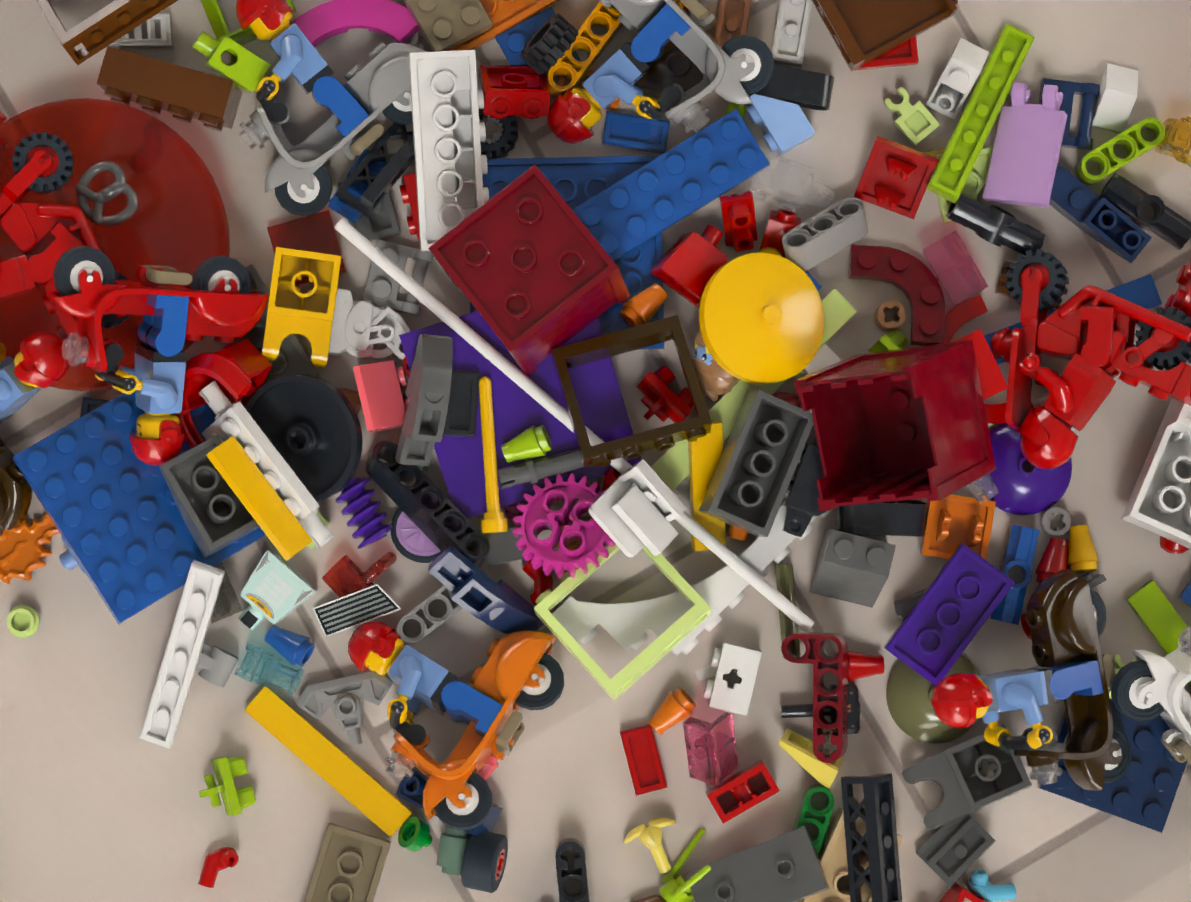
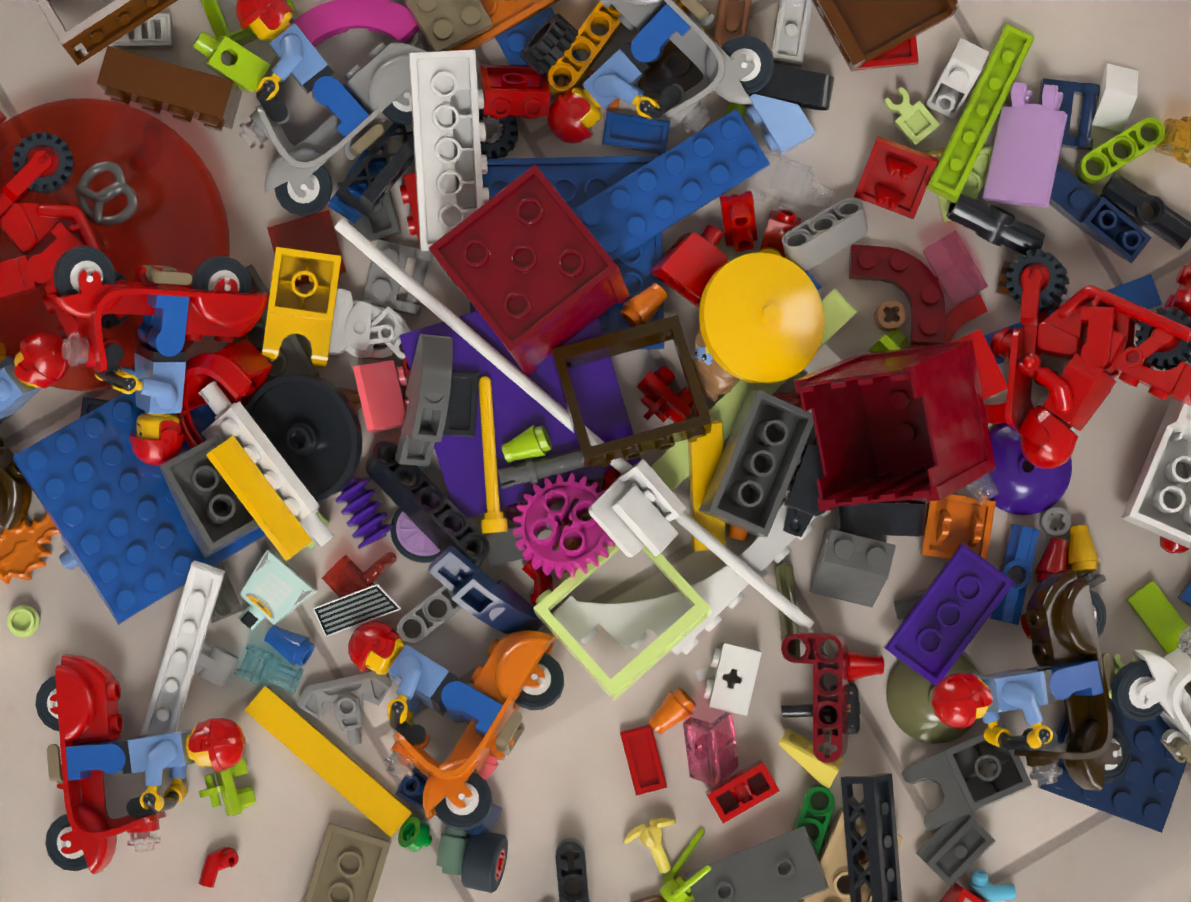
(85, 711): none -> piece

